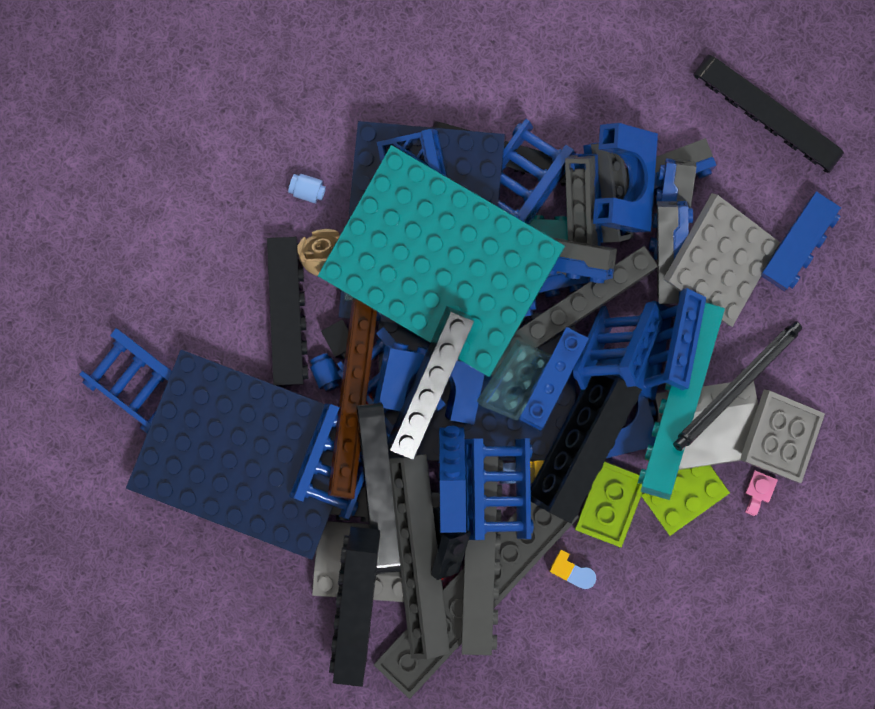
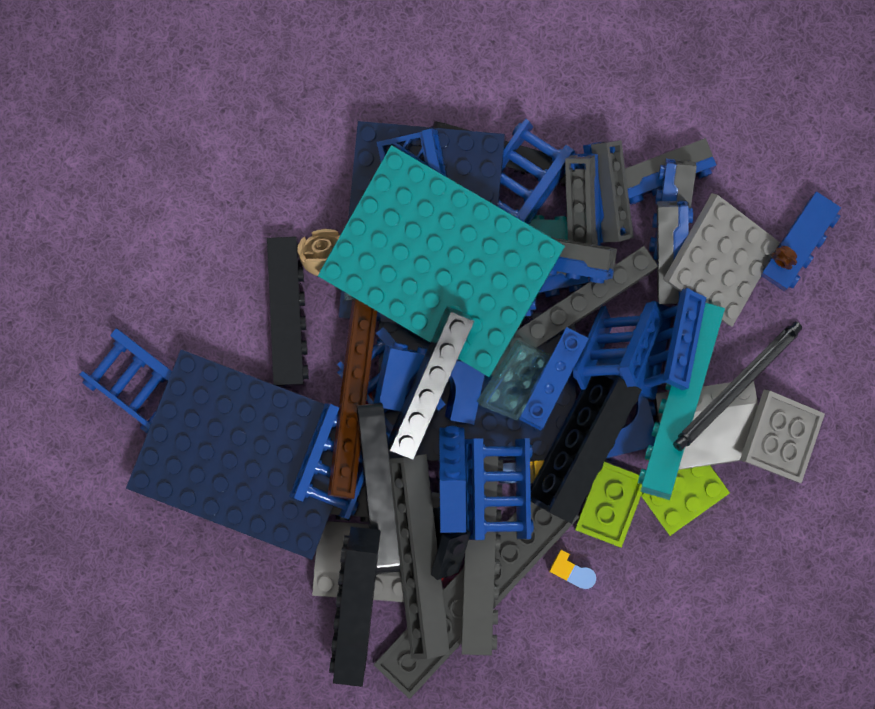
(307, 188): light blue brick -> none
(325, 372): blue brick -> none
(336, 338): black brick -> none
(639, 153): blue arch -> none
(761, 489): bright pink plate -> none
(769, 112): black beam -> none
(785, 257): none -> reddish brown plate

